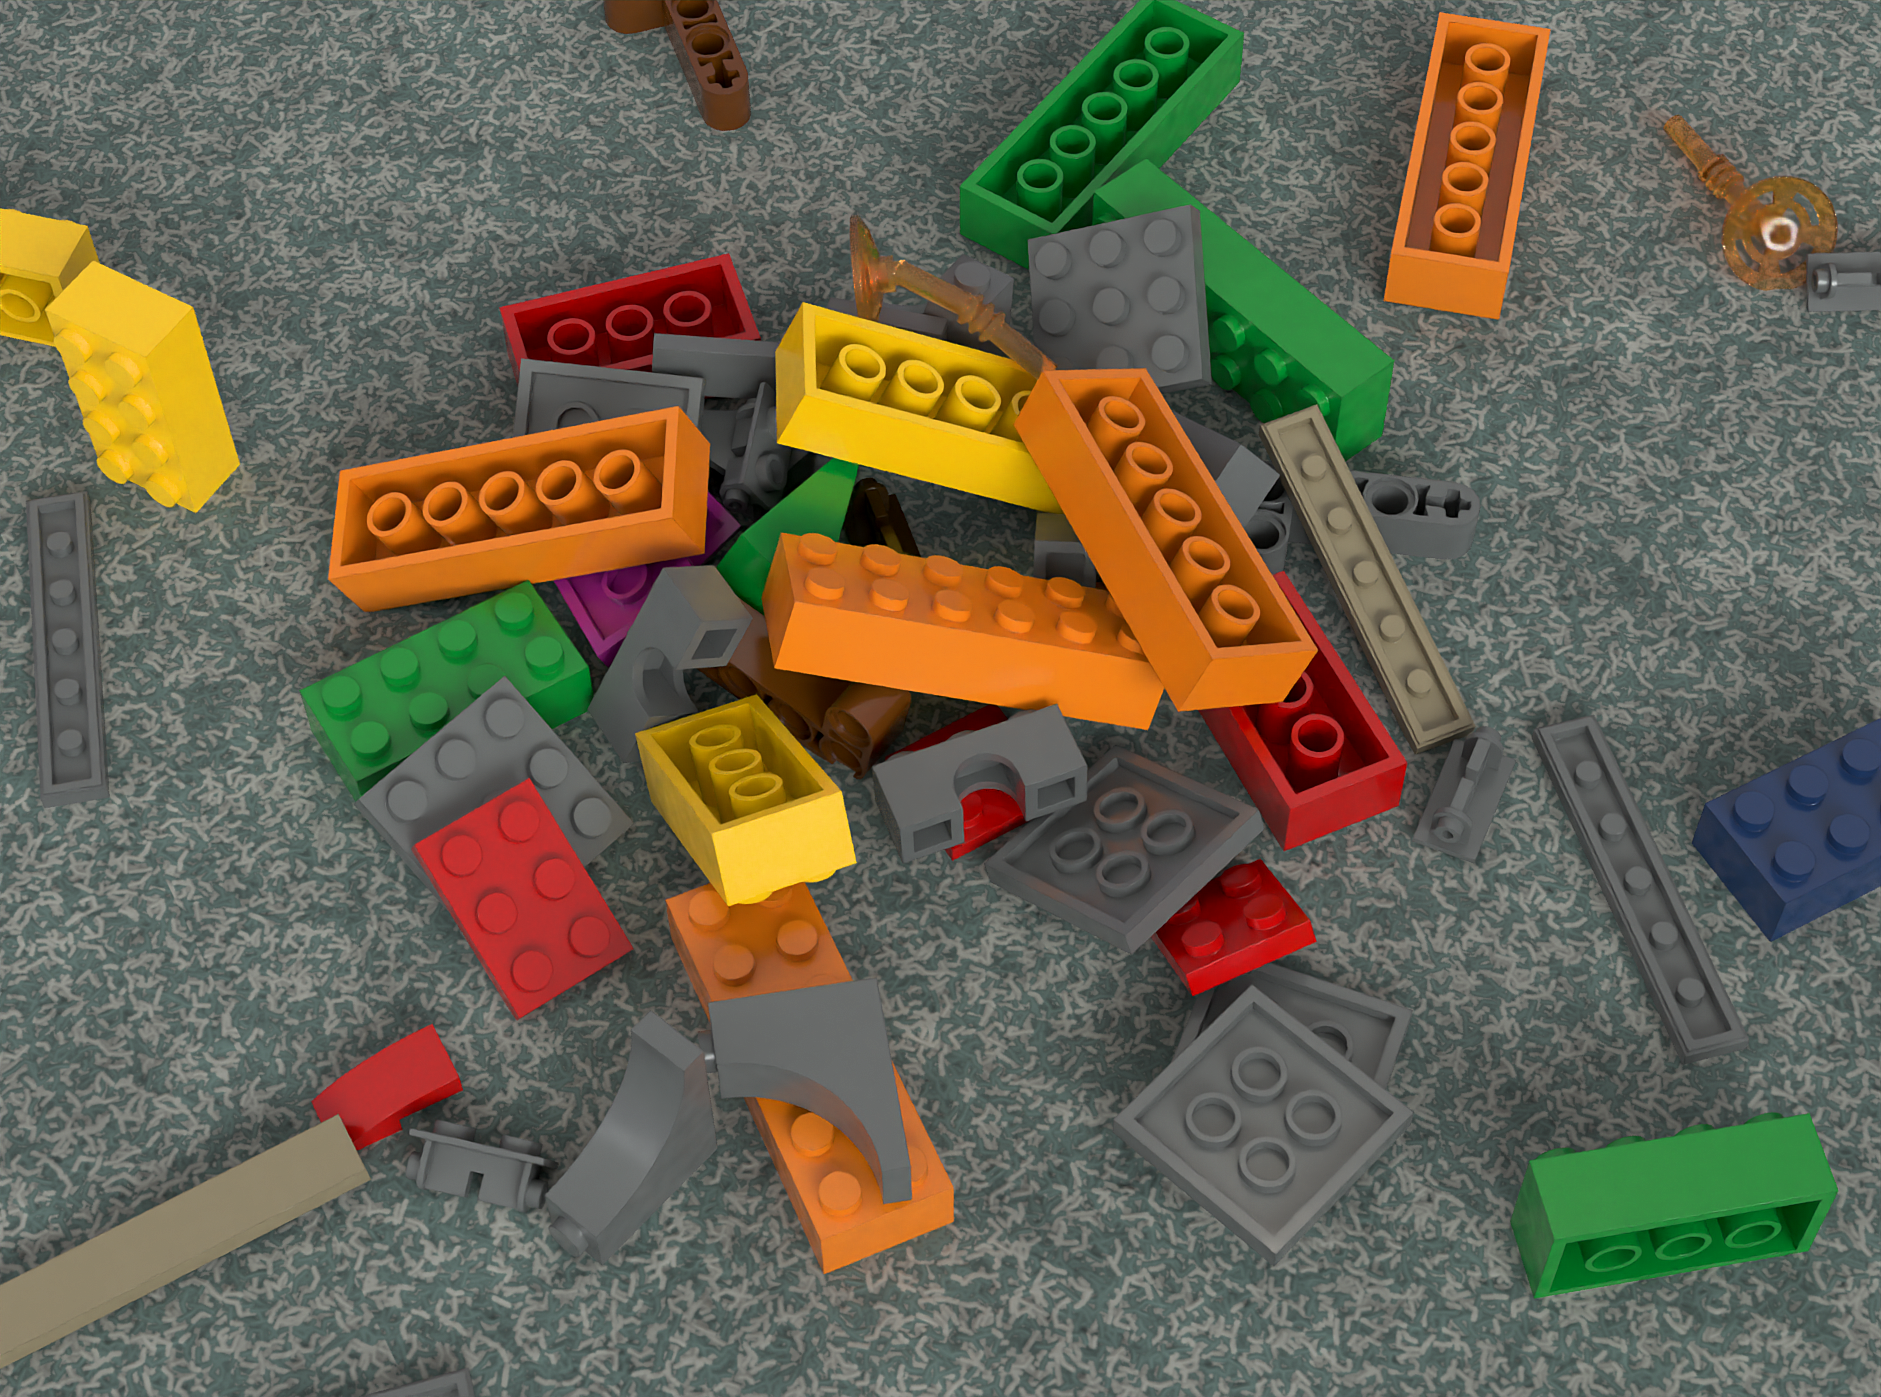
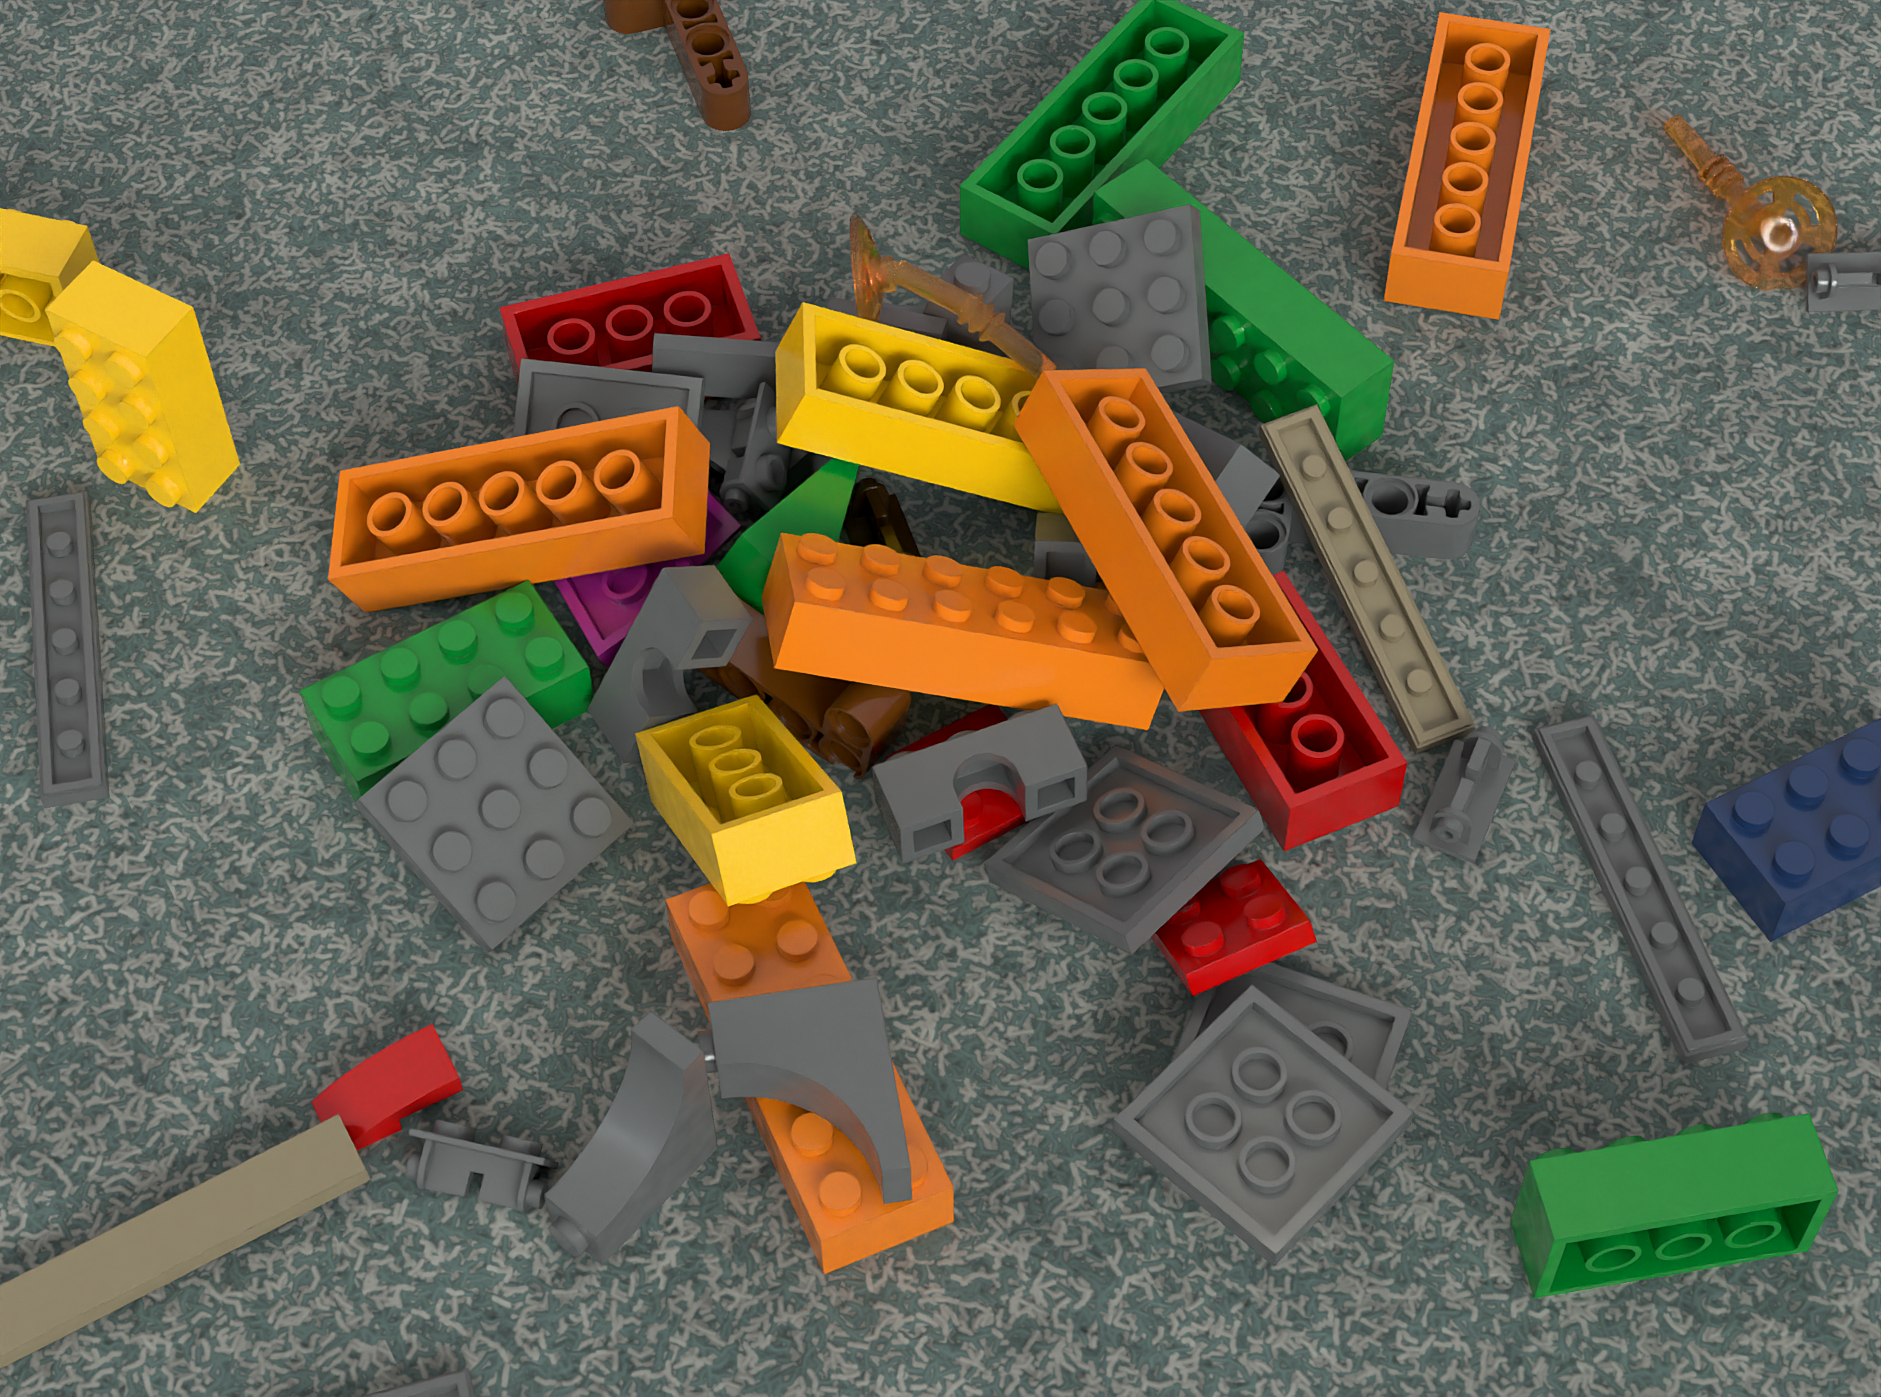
(522, 898): red plate -> none

